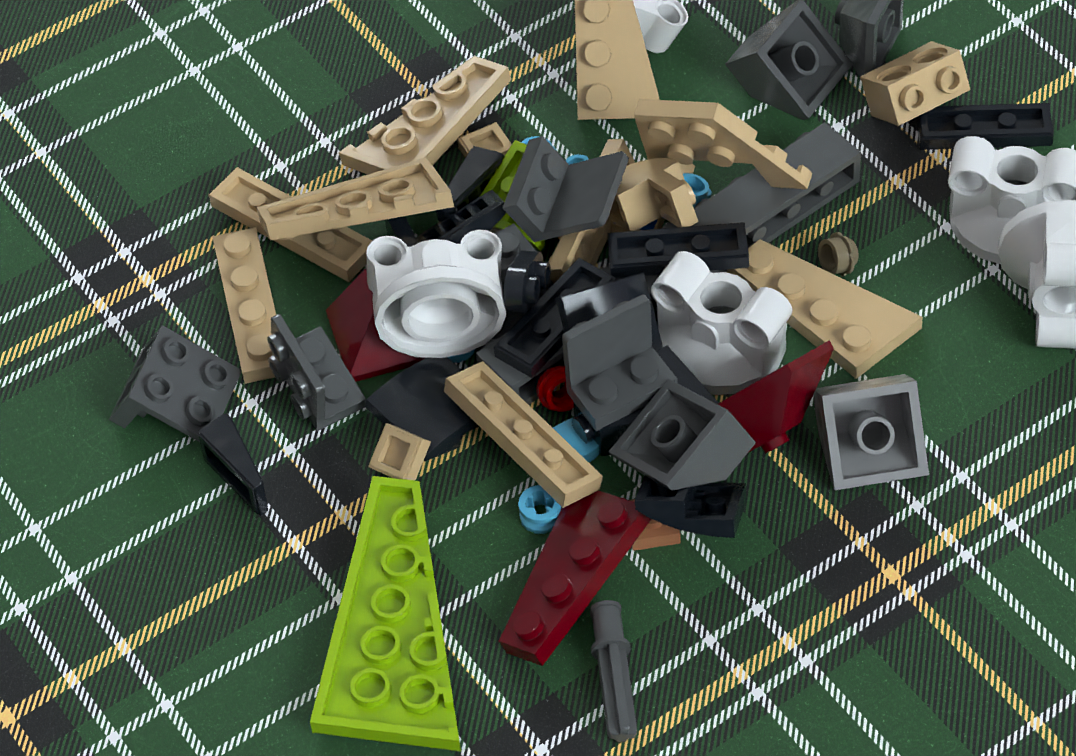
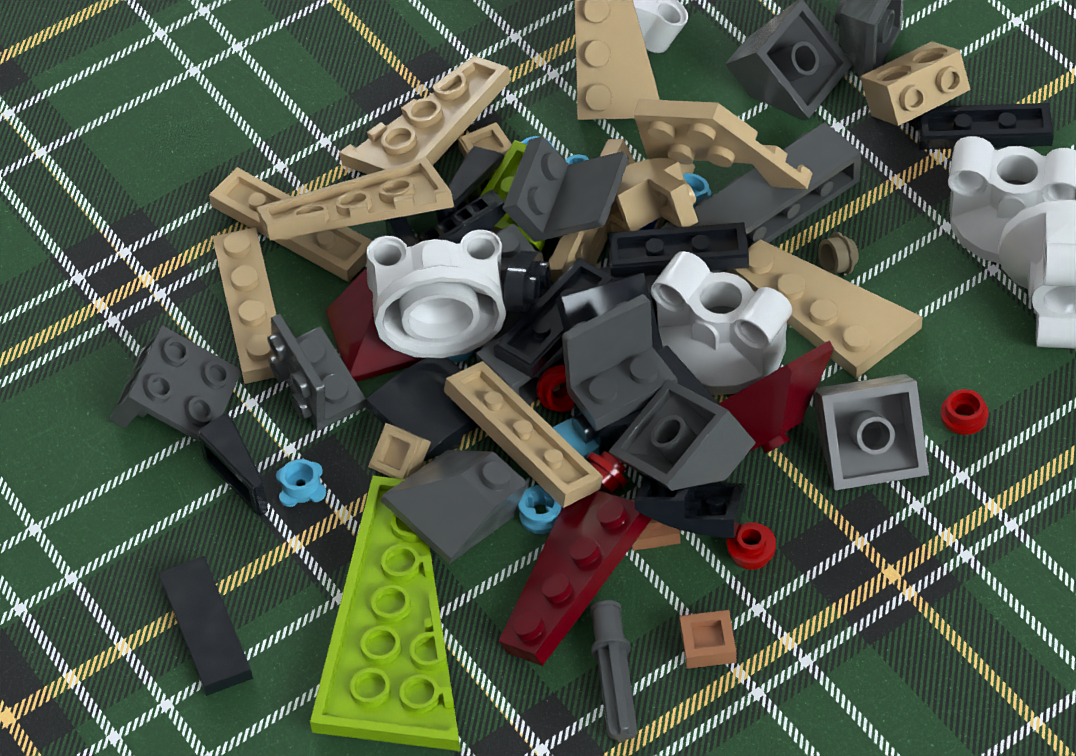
(205, 625): none -> black tile
(296, 473): none -> medium azure plate
(457, 500): none -> dark grey slope
(610, 469): none -> red plate
(707, 639): none -> nougat plate
(752, 556): none -> red plate
(964, 402): none -> red plate

